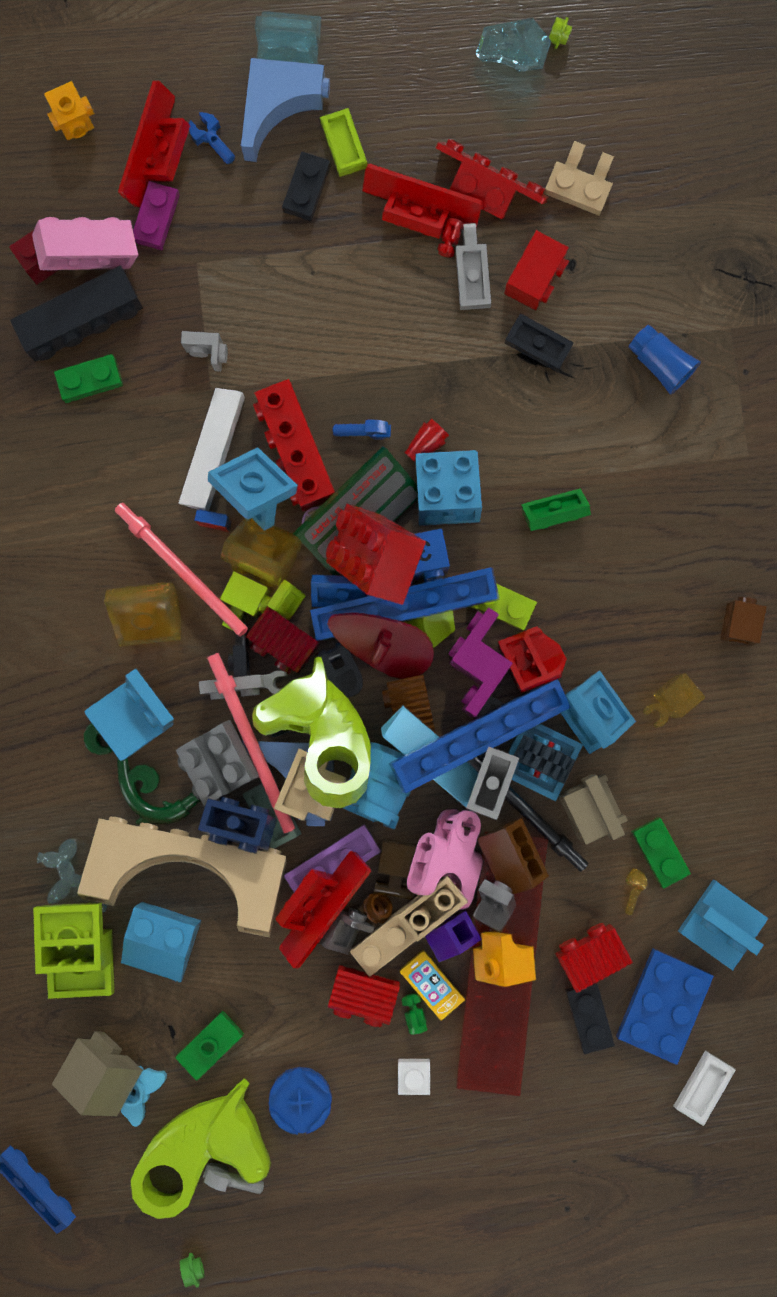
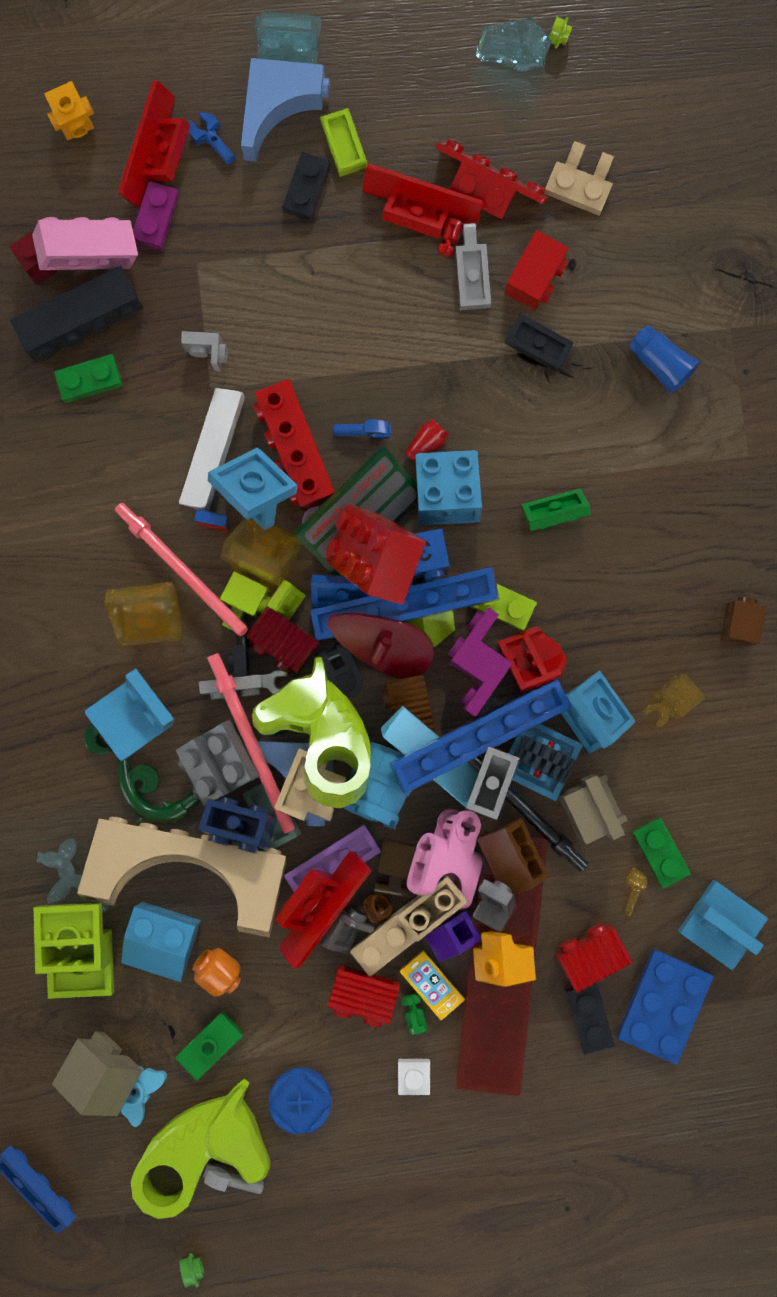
(216, 972): none -> orange head
(704, 1088): white tile -> none

